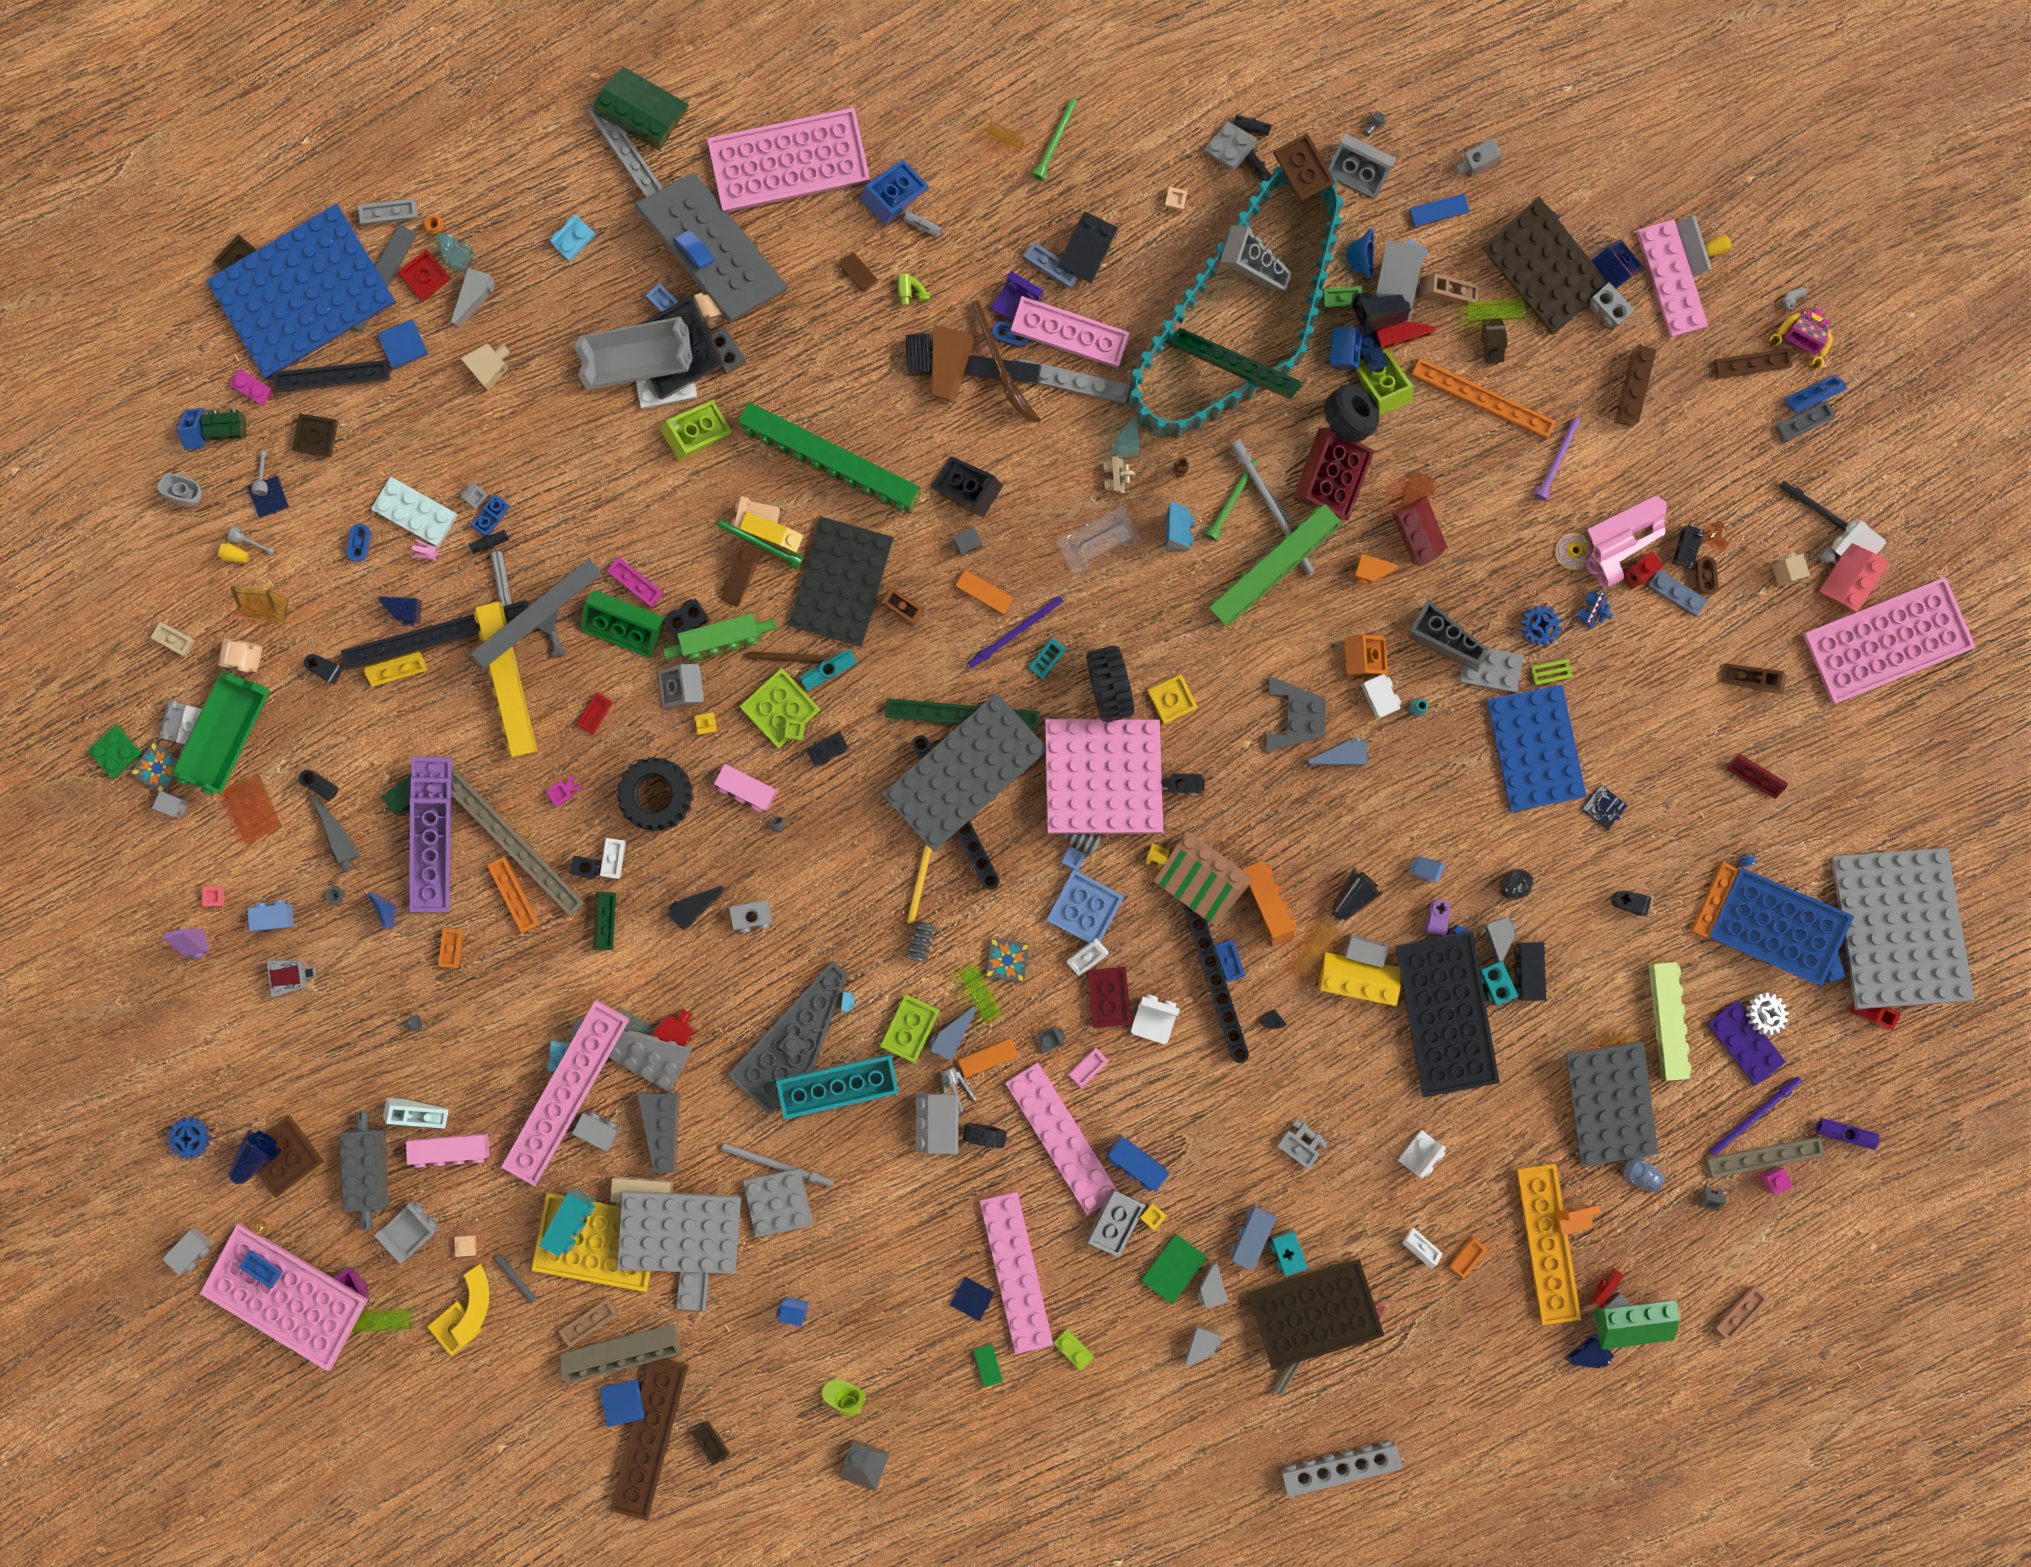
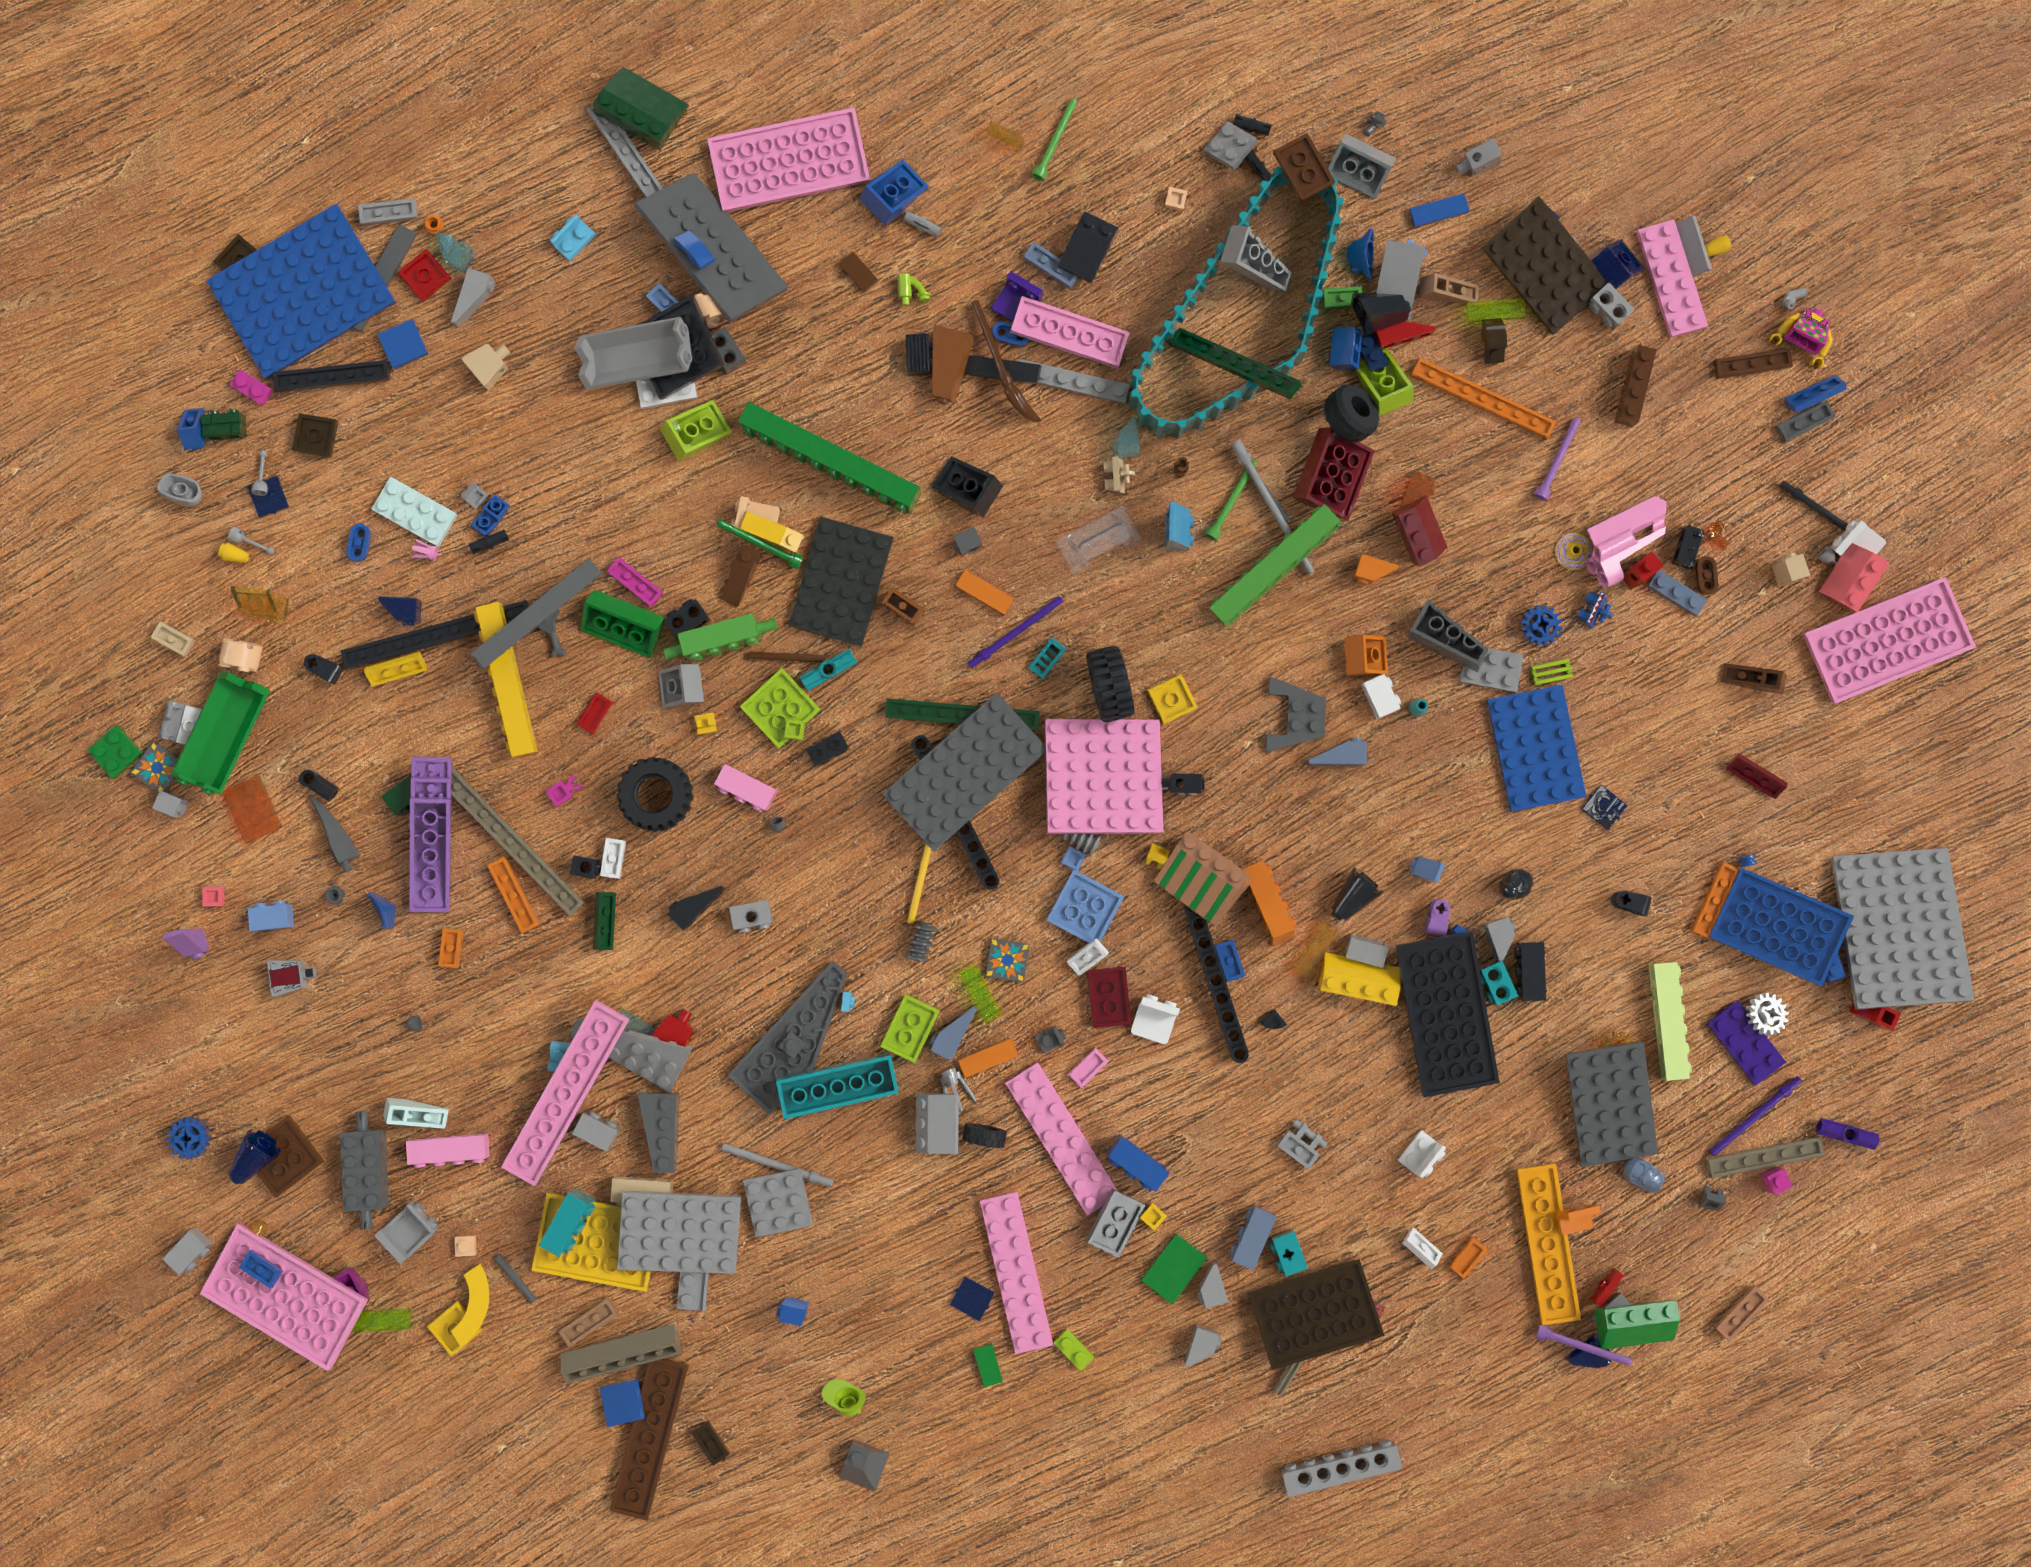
(501, 579): light grey axle -> none
(1545, 1333): none -> medium lavender piece

